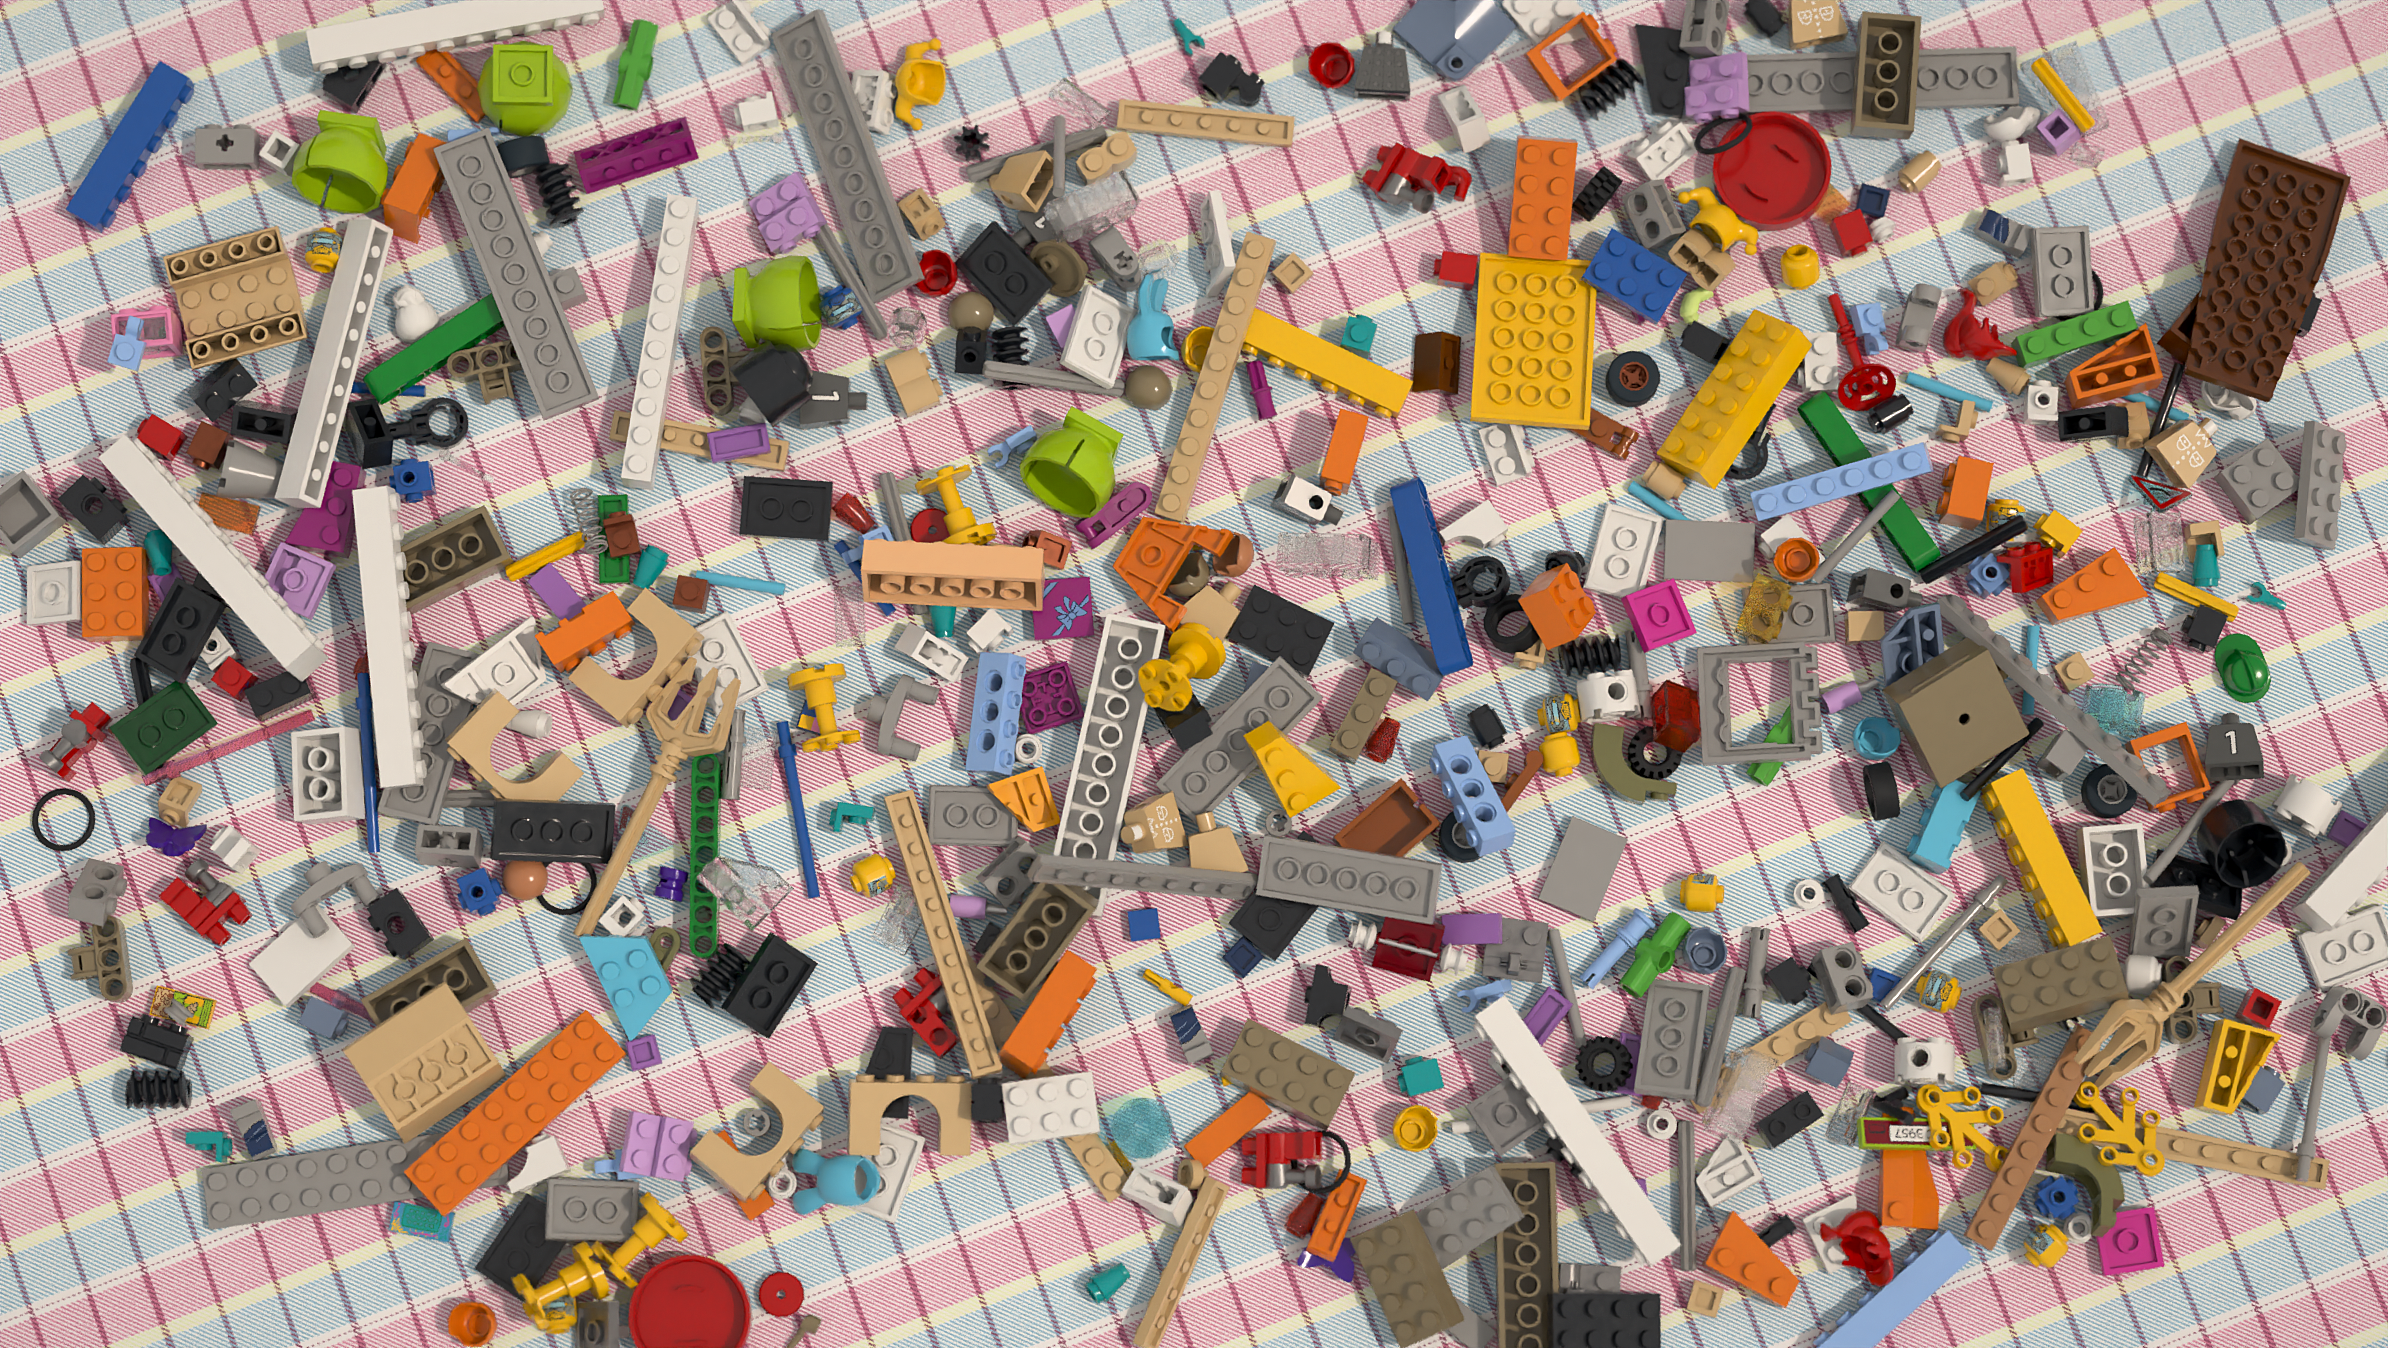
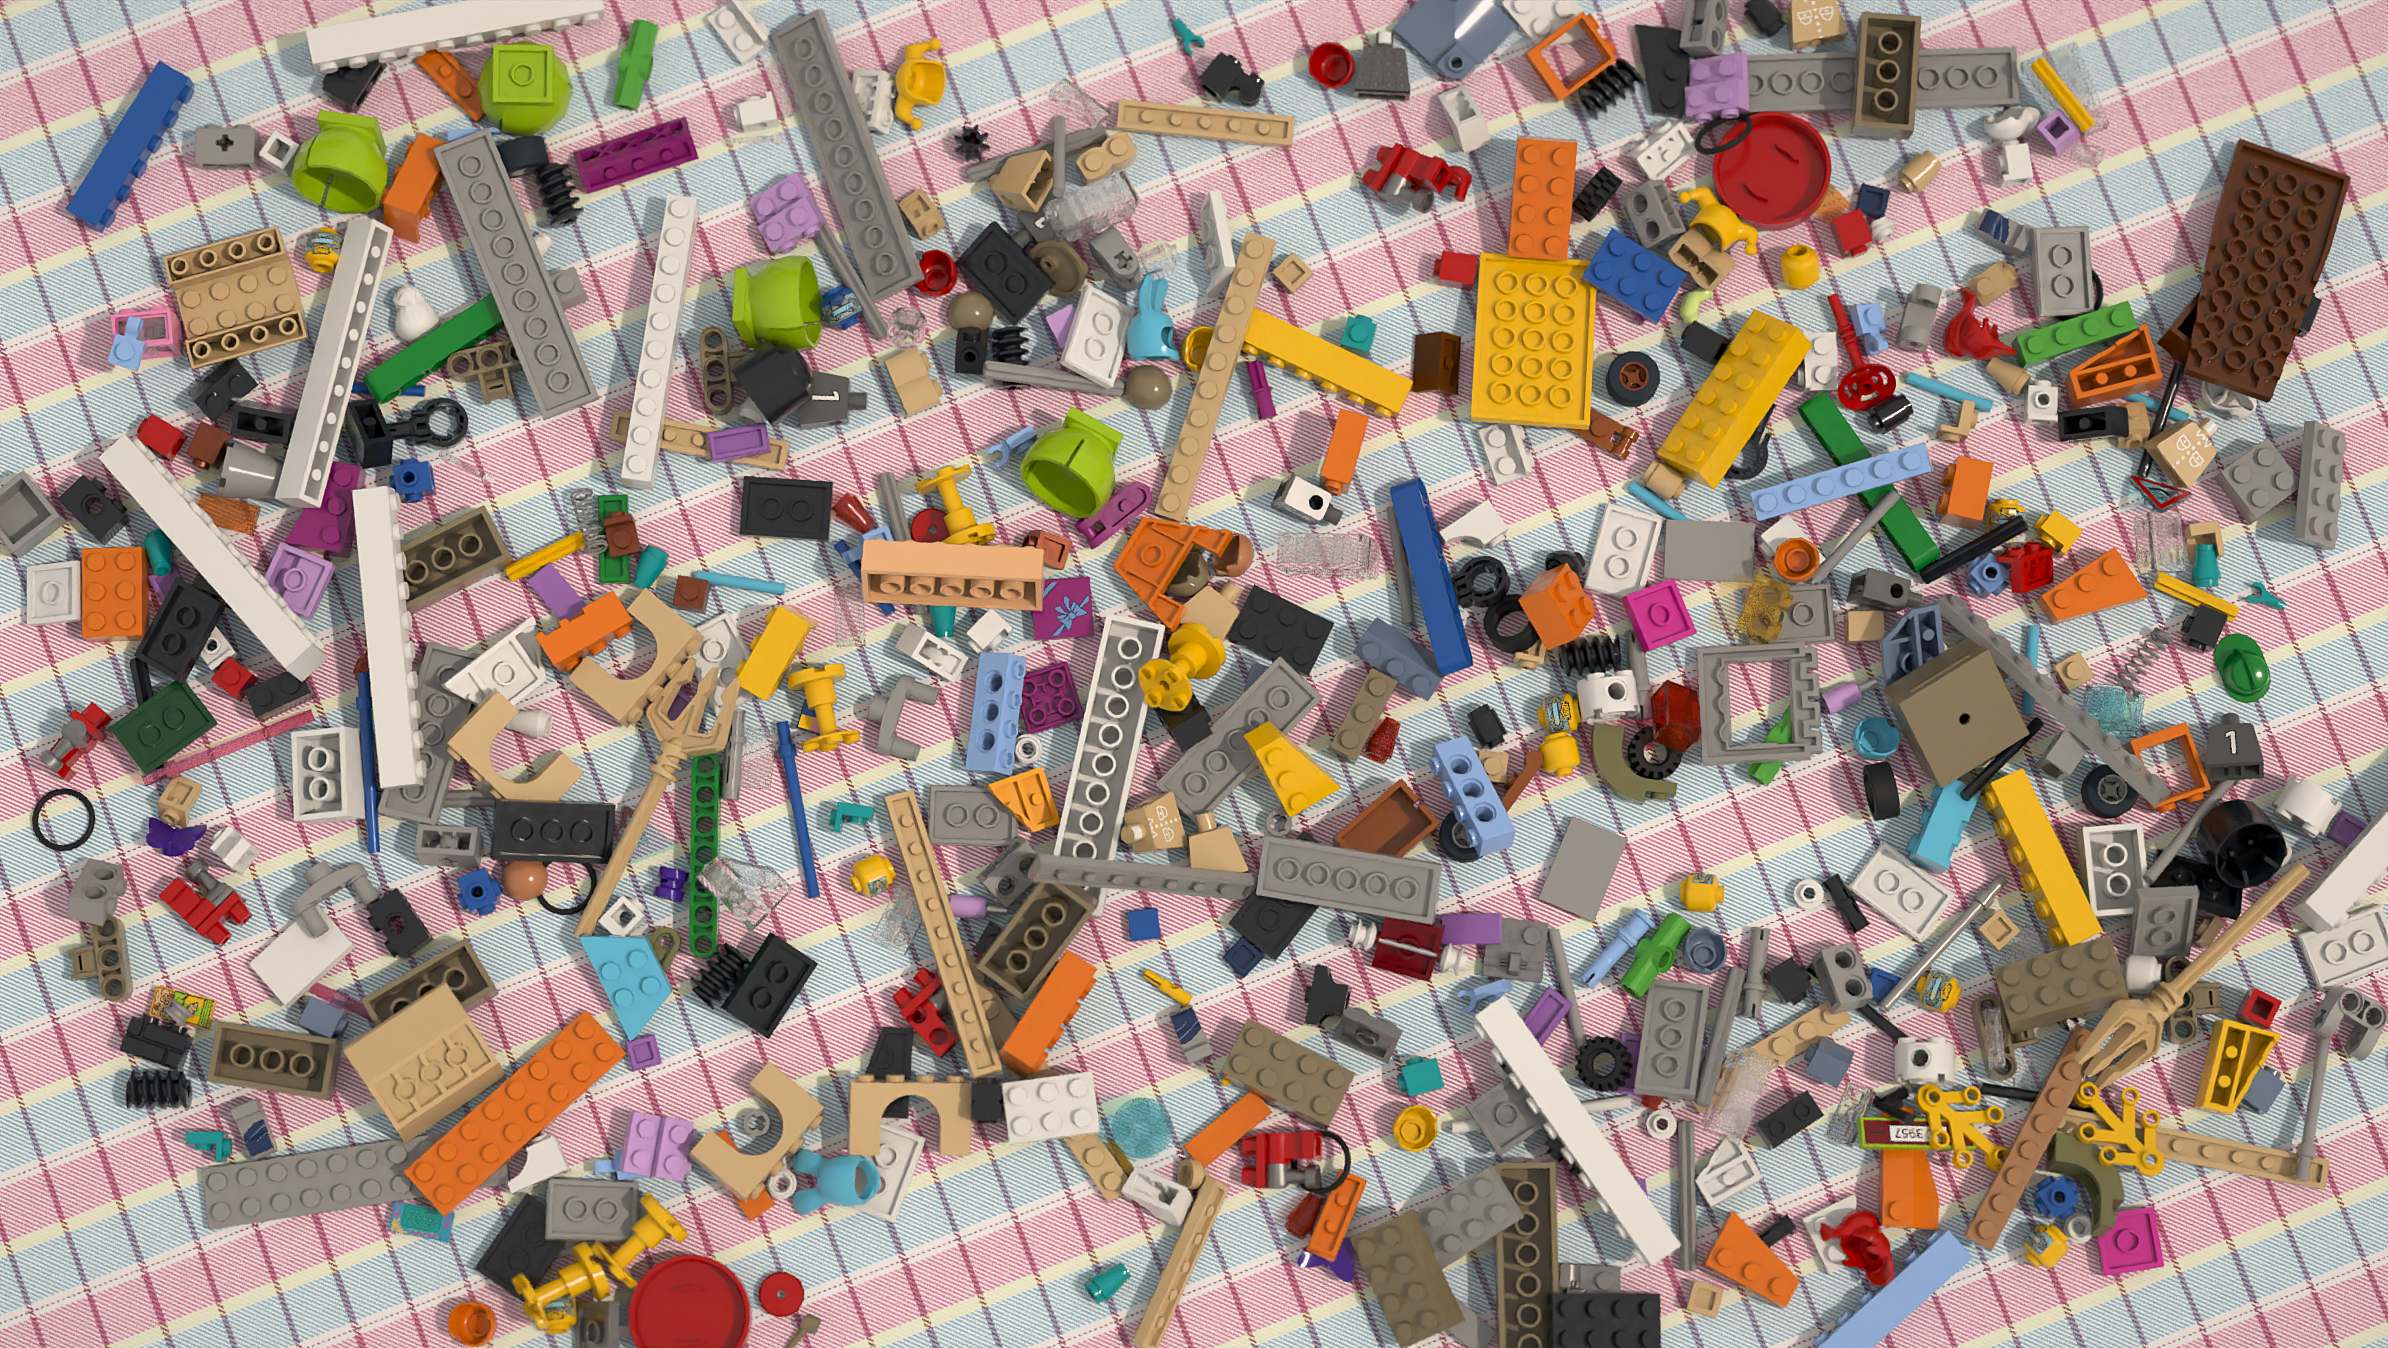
(274, 1061): none -> dark tan brick
(774, 651): none -> yellow wedge

